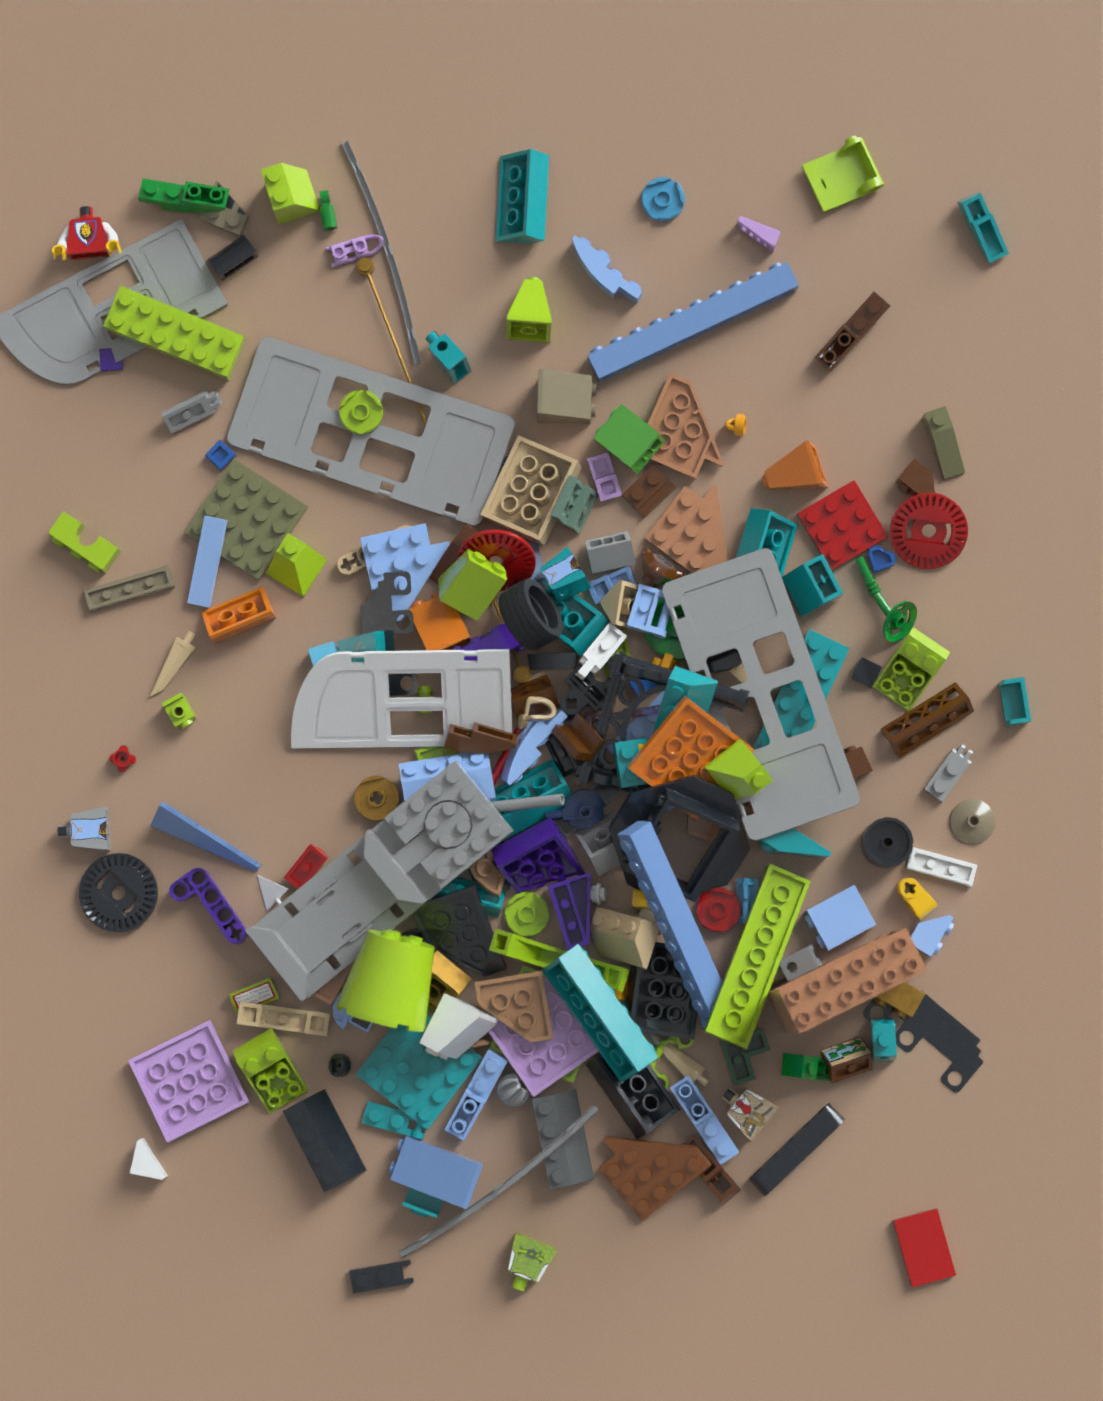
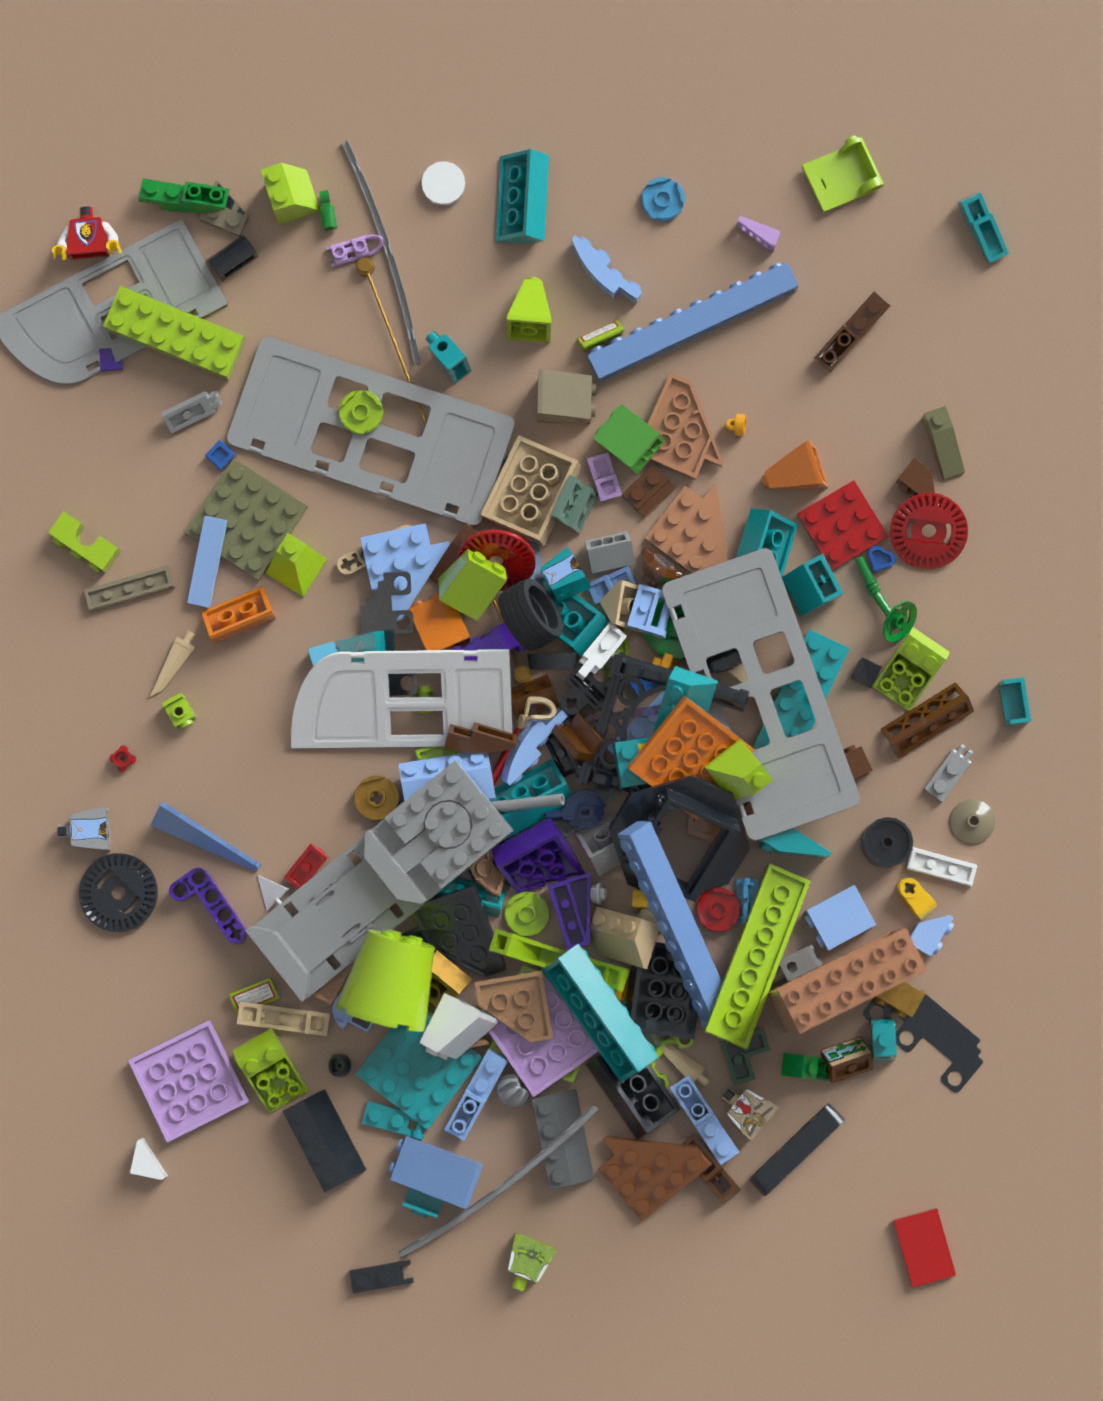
(443, 183): none -> white tile
(600, 336): none -> lime slope

